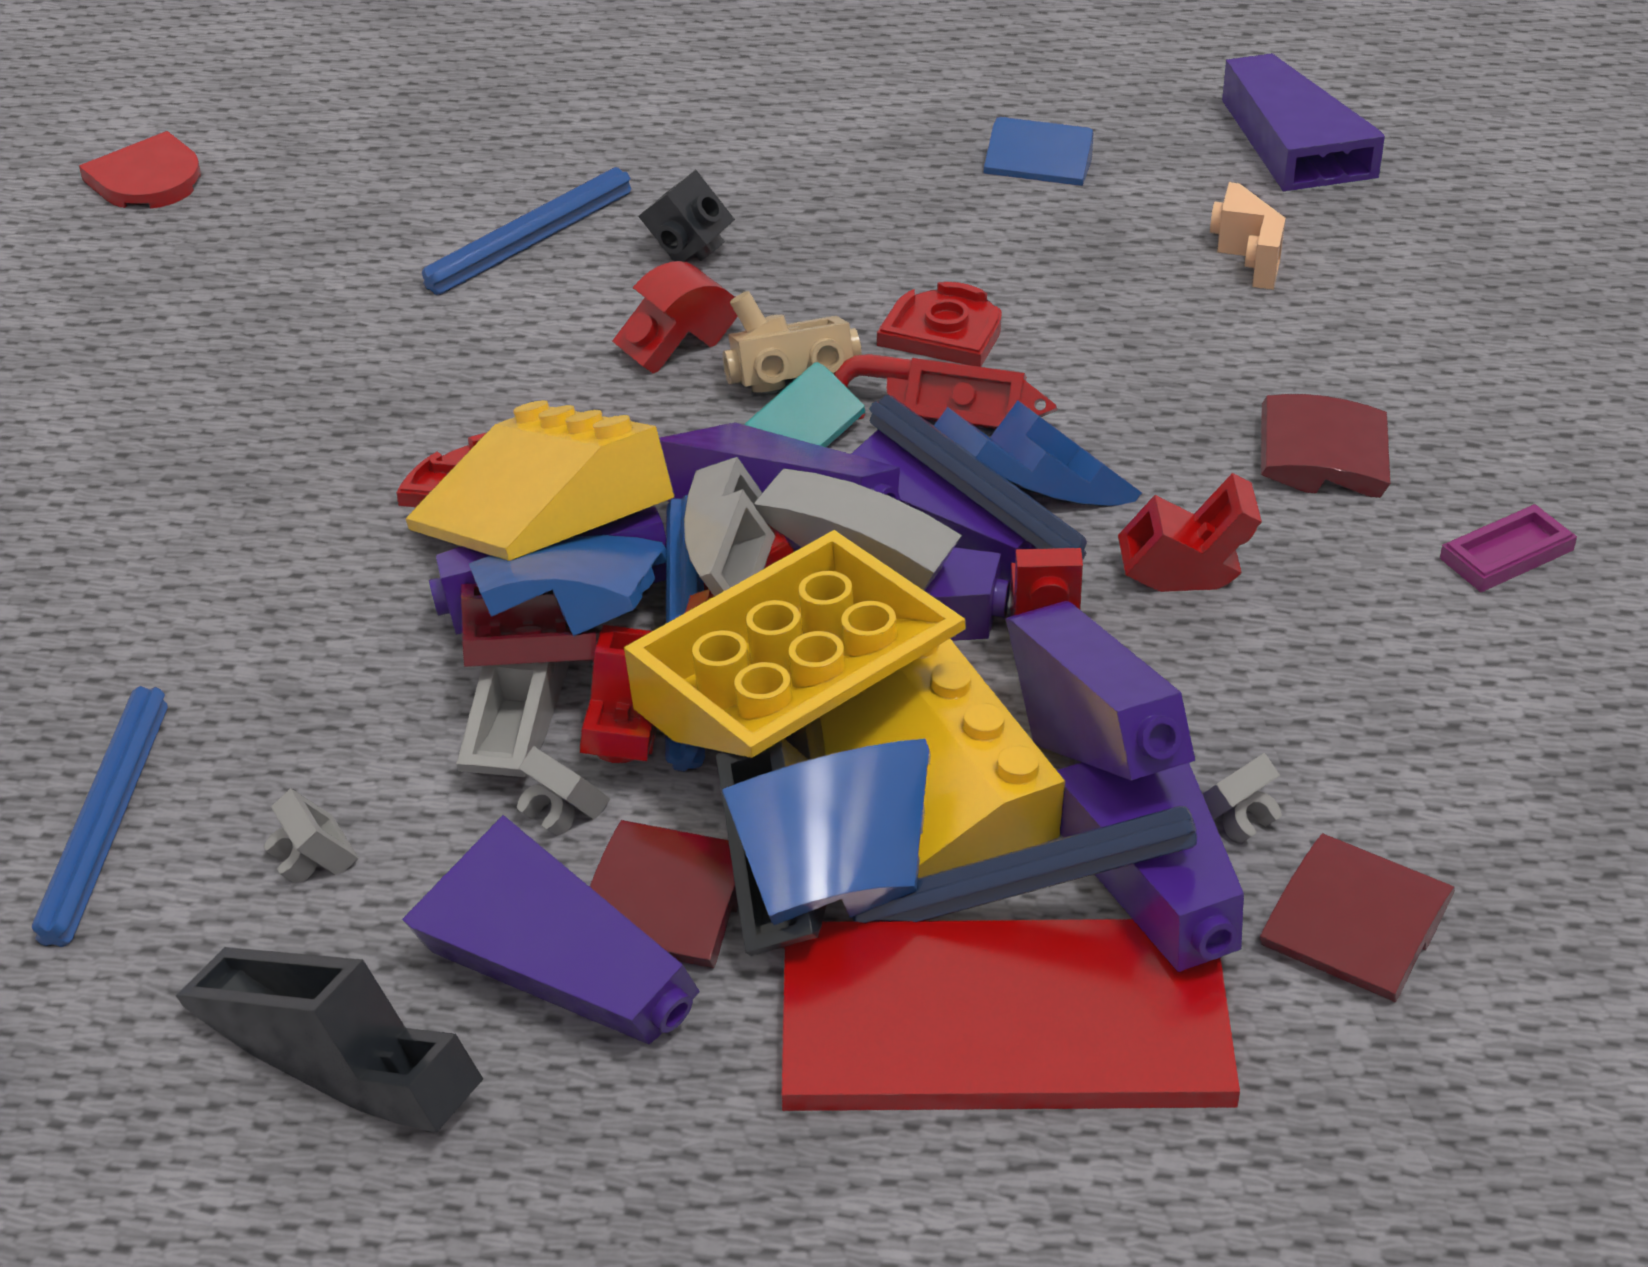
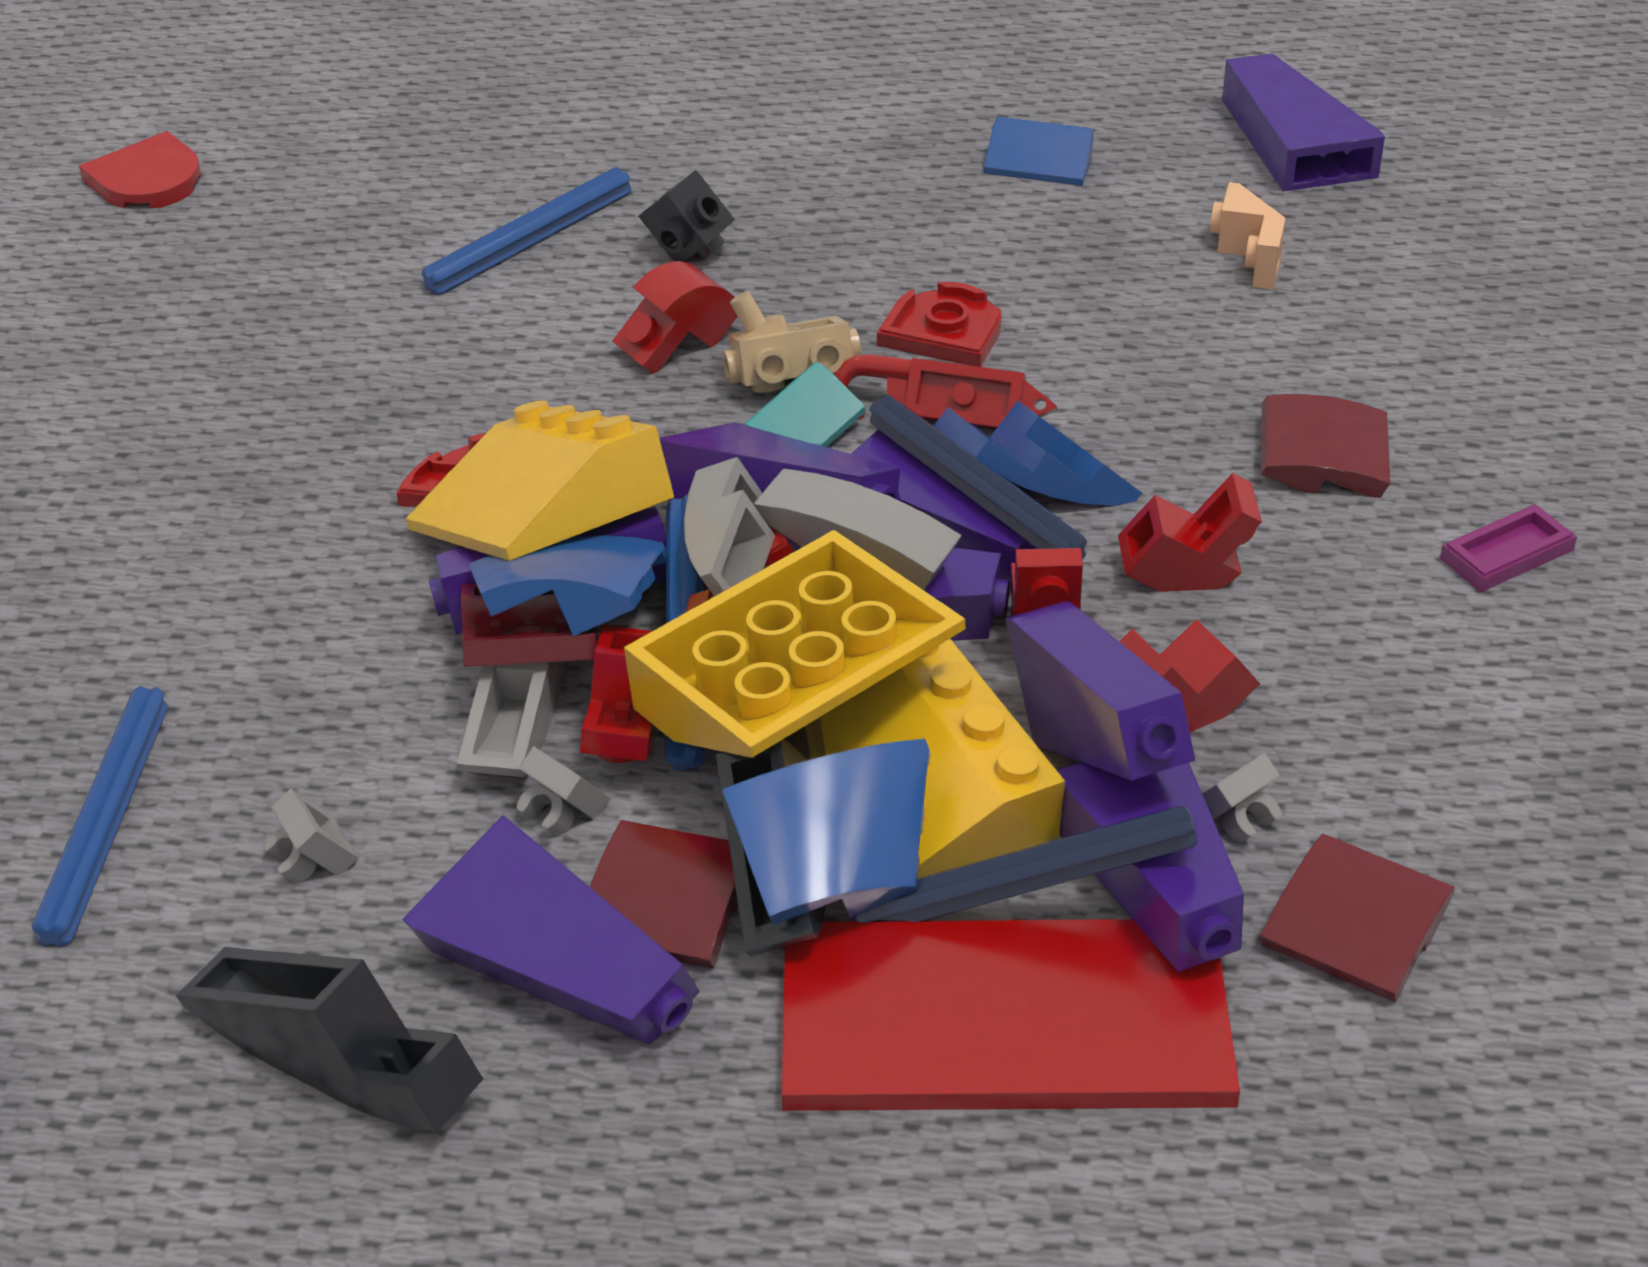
(1200, 668): none -> red brick

